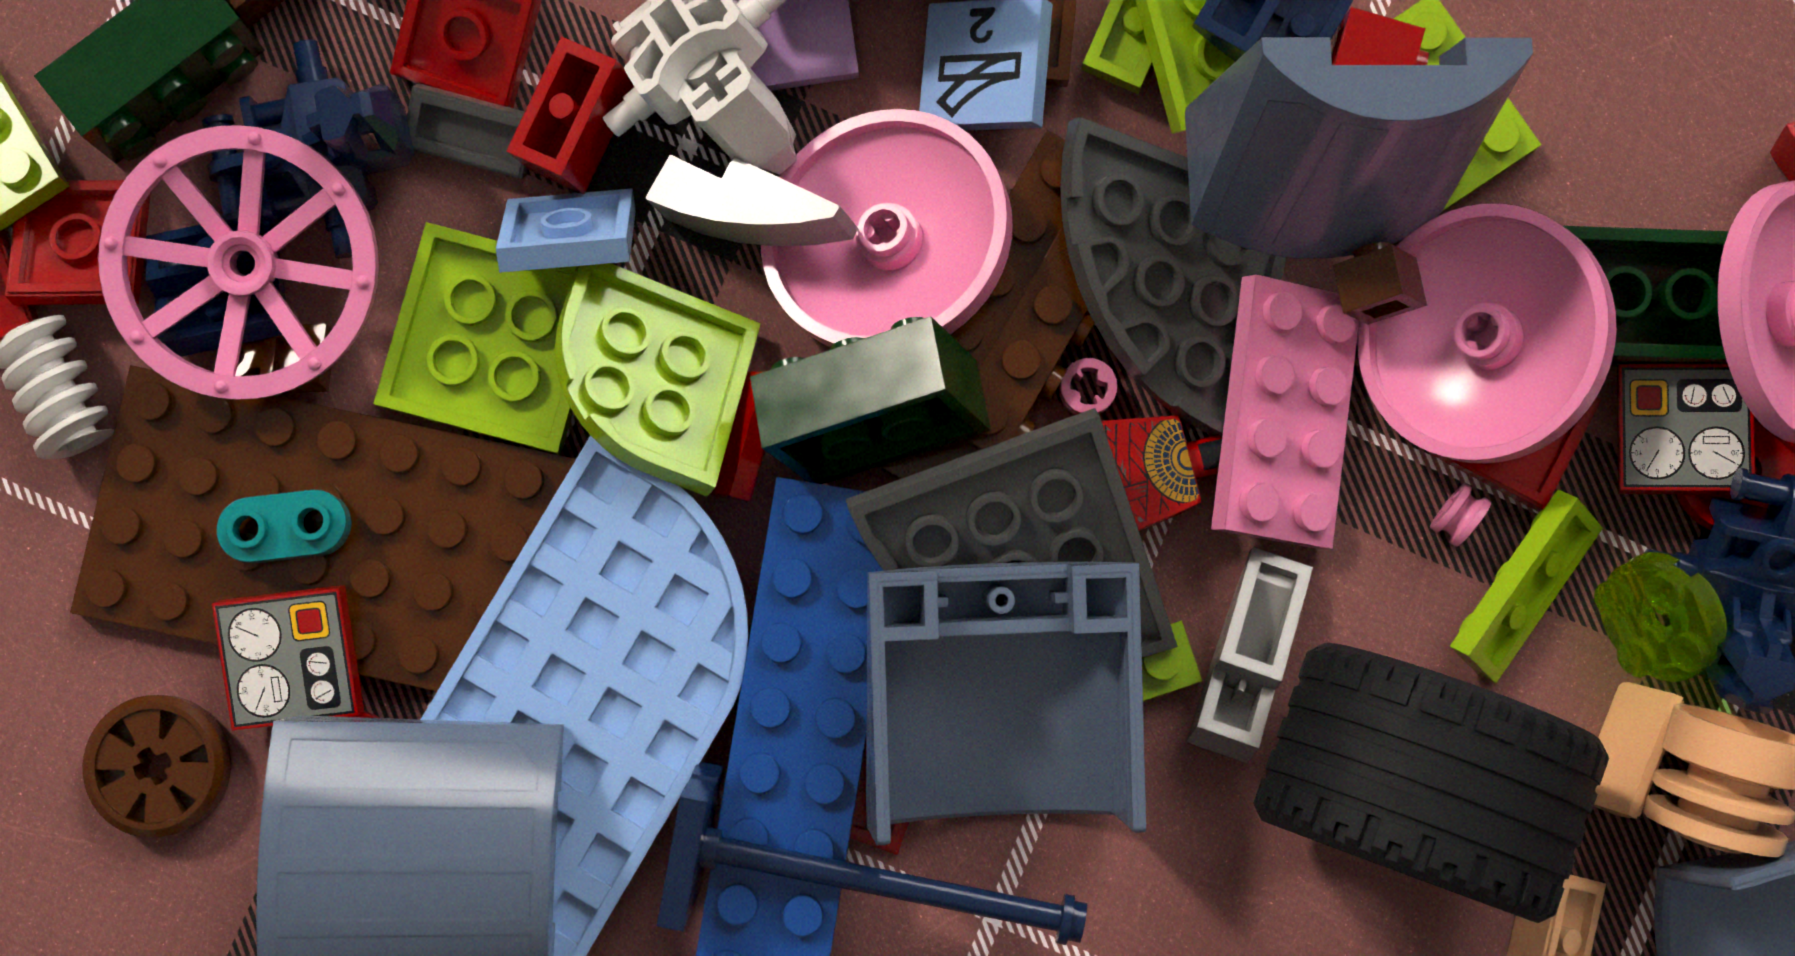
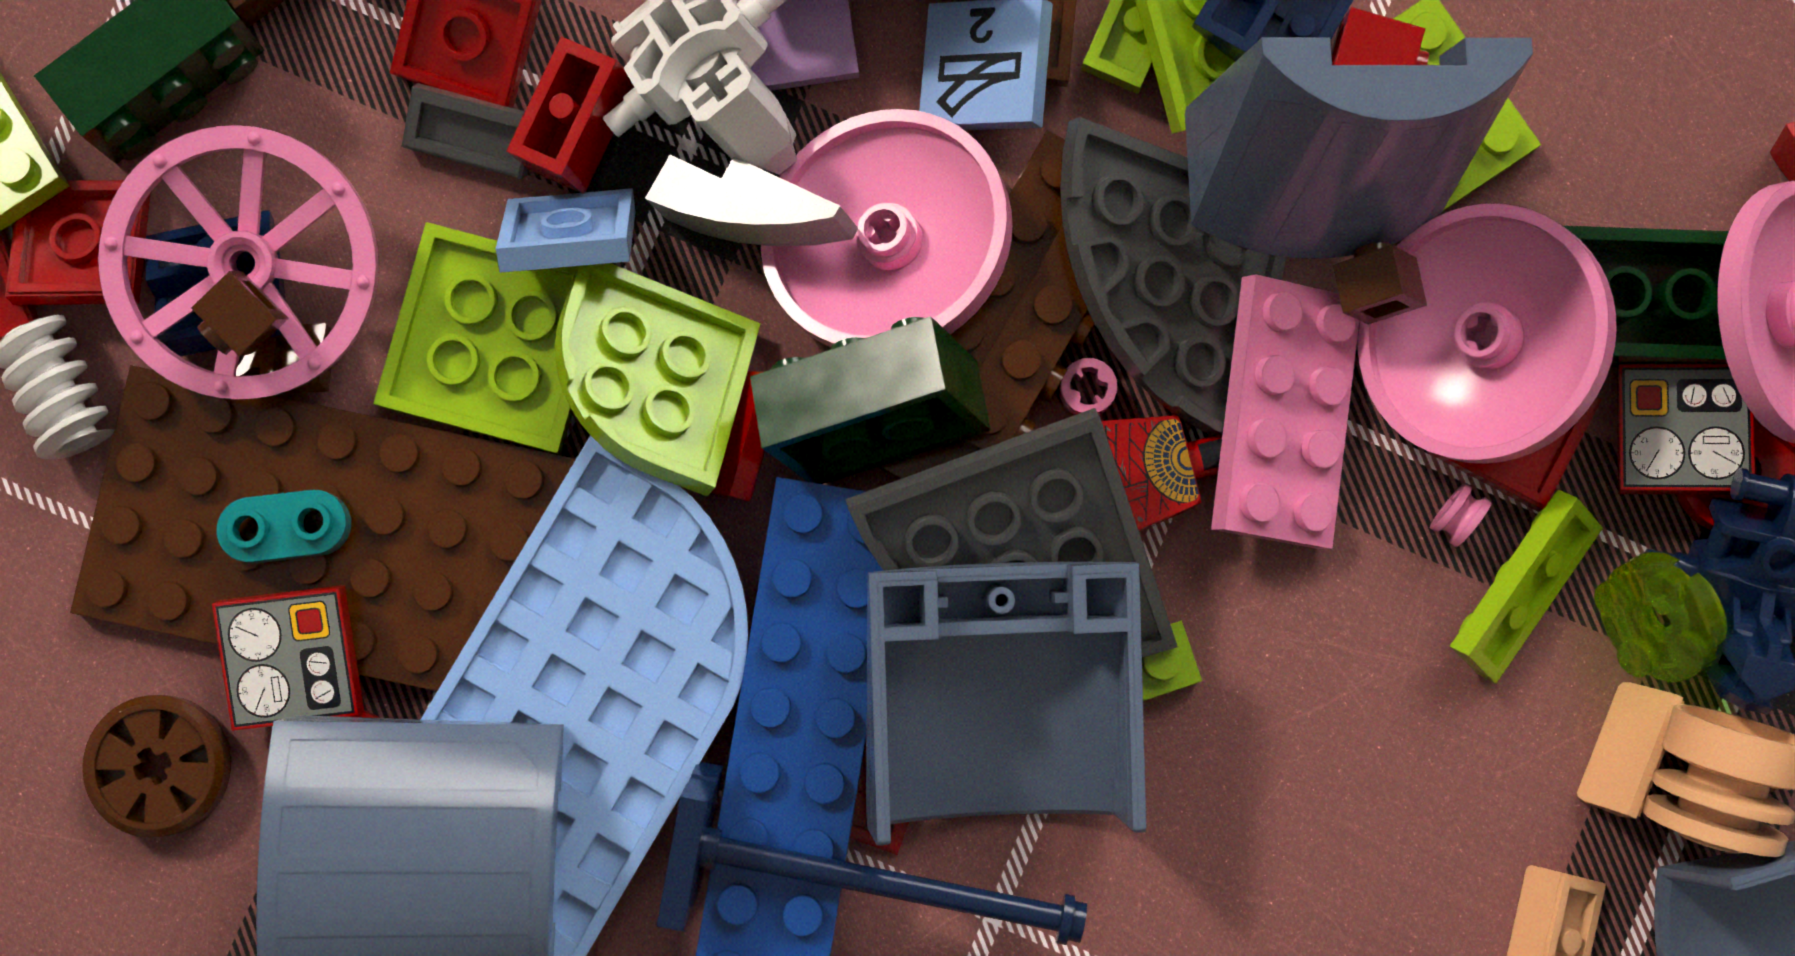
(237, 315): none -> reddish brown plate
(330, 121): dark blue piece -> none
(1250, 655): light grey slope -> none
(1433, 778): black tyre -> none

